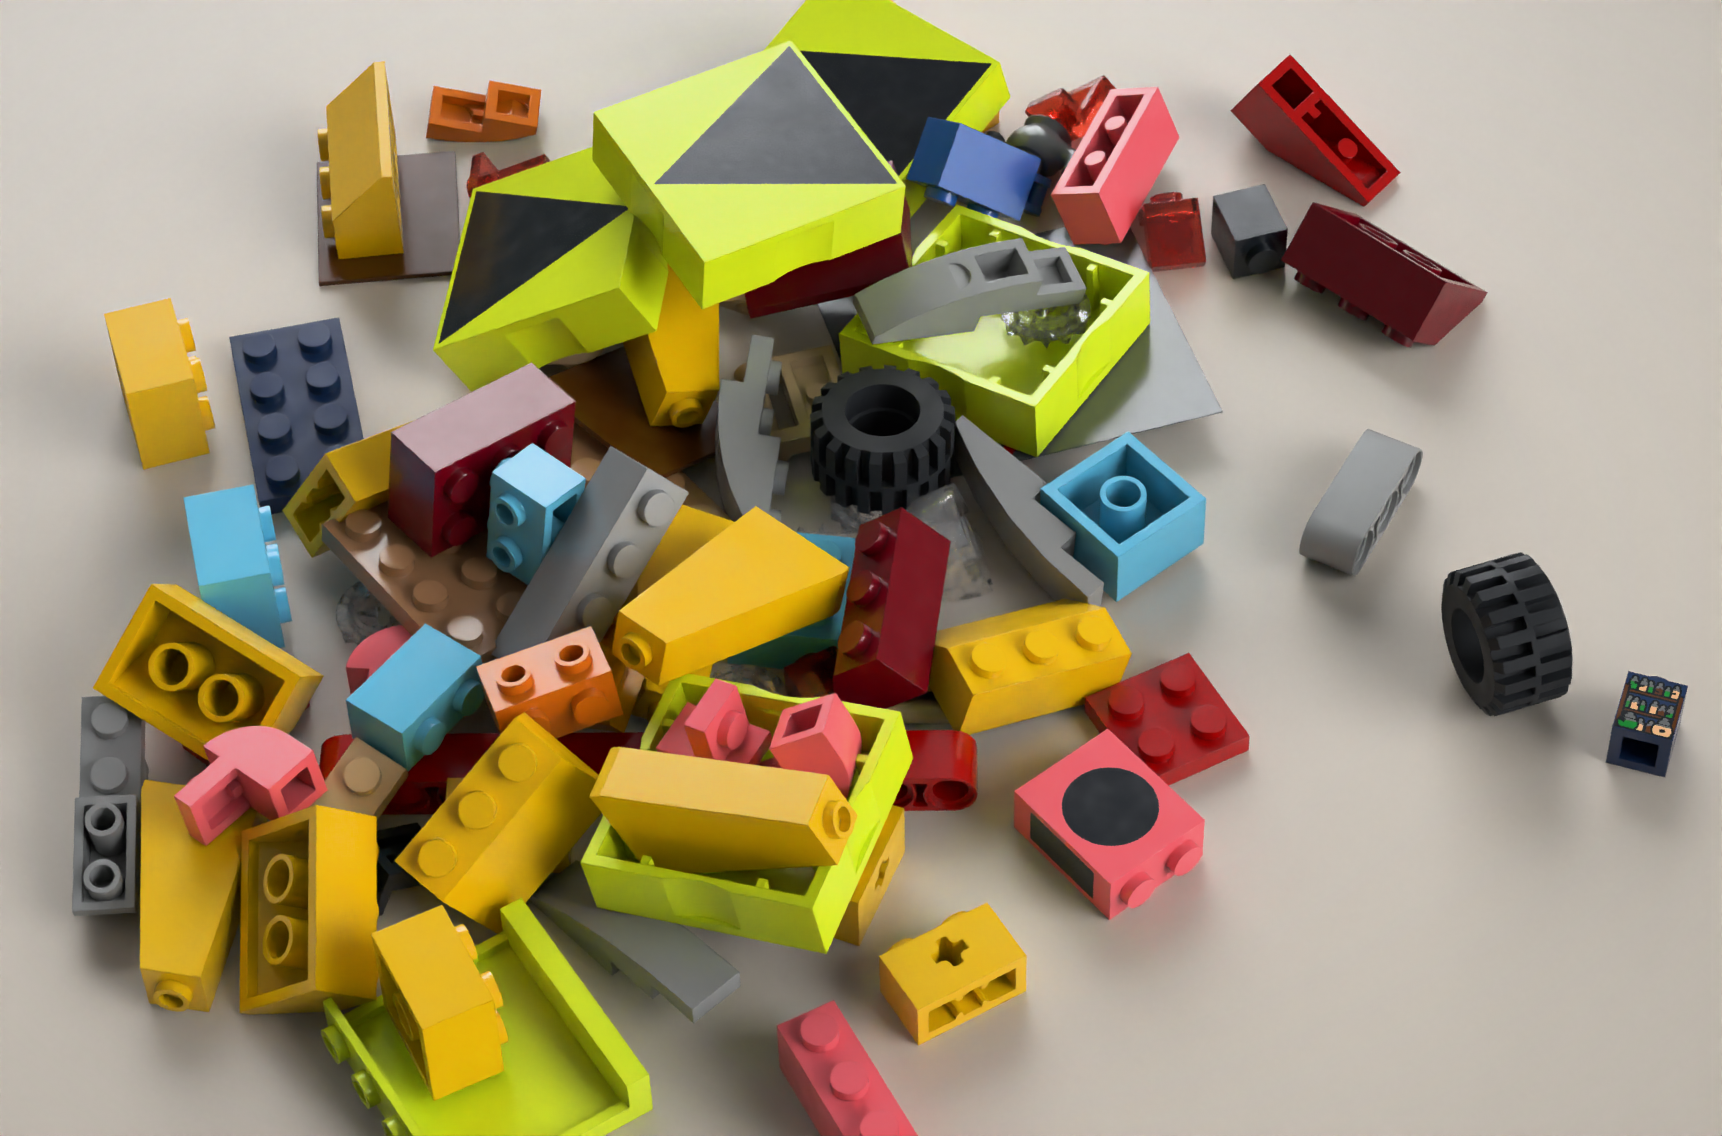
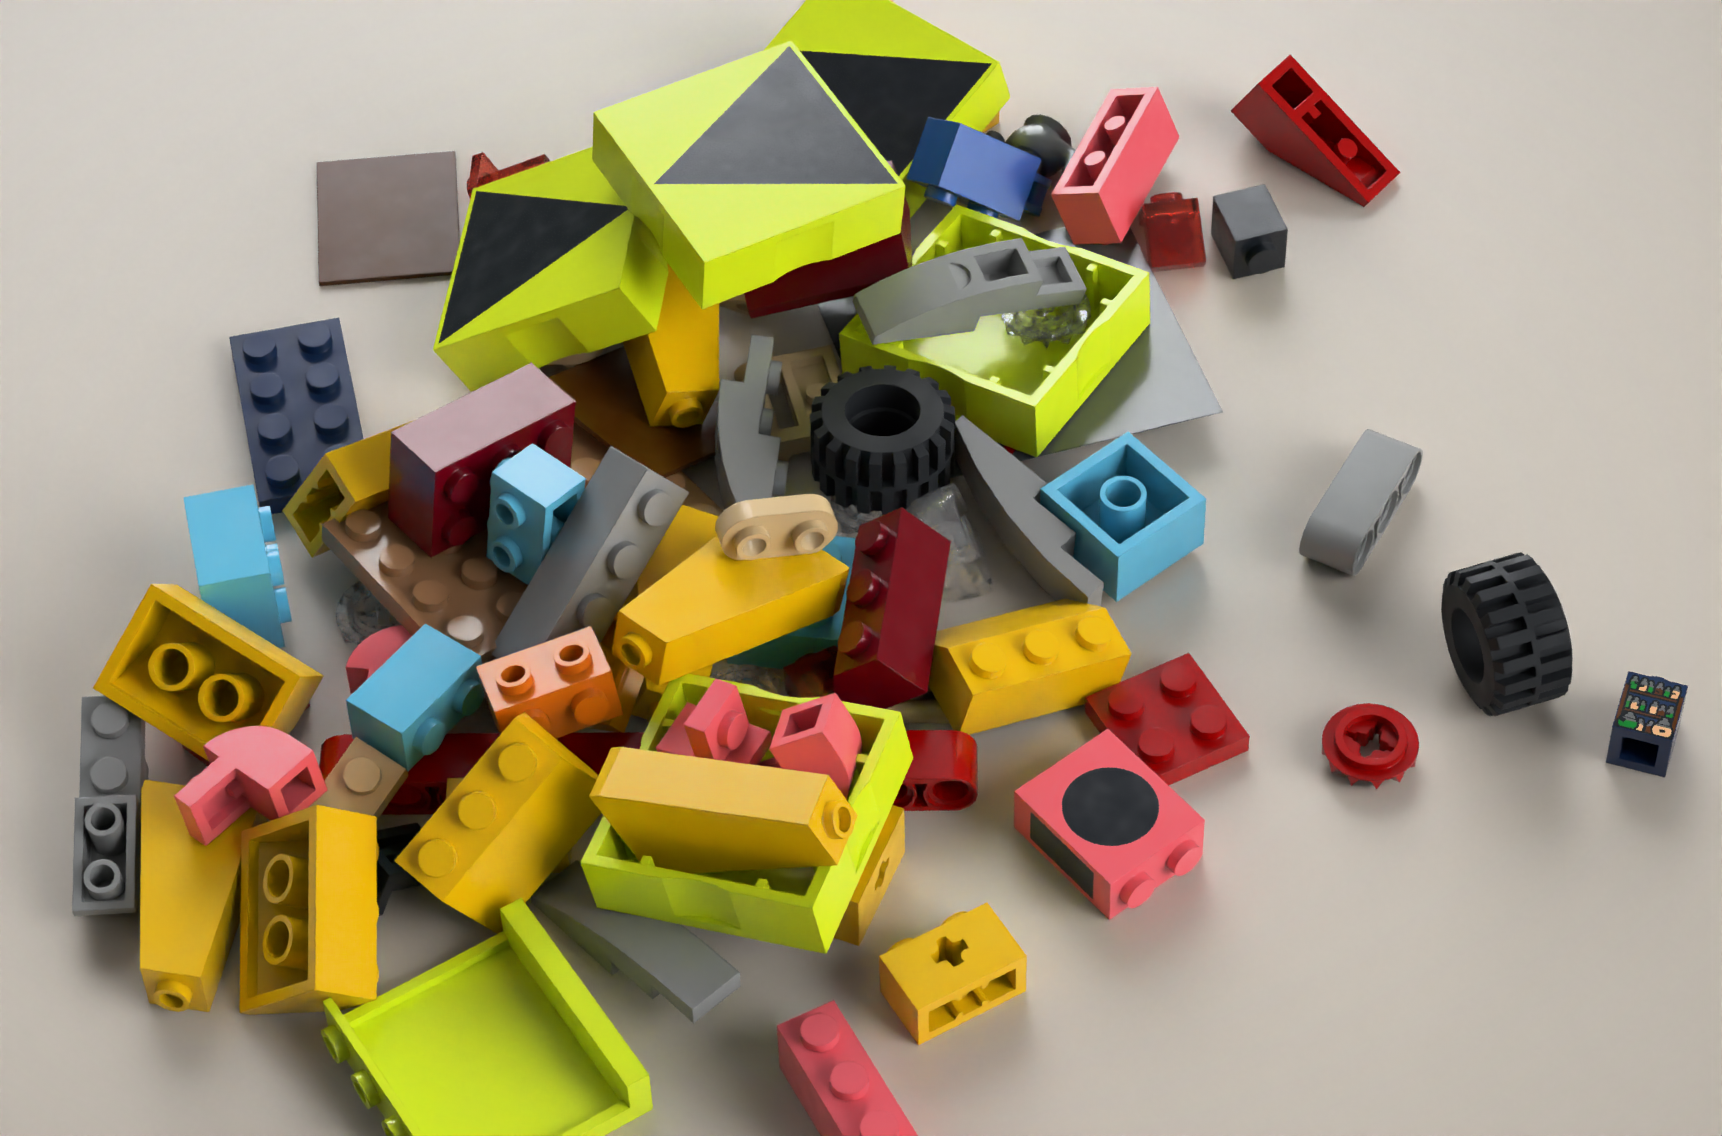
(160, 382): yellow brick -> none
(361, 169): yellow slope -> none
(440, 1001): yellow brick -> none
(500, 115): orange slope -> none
(776, 527): none -> tan plate
(1074, 108): clear red bracket -> none
(1355, 728): none -> red gear
(1379, 276): dark red slope -> none

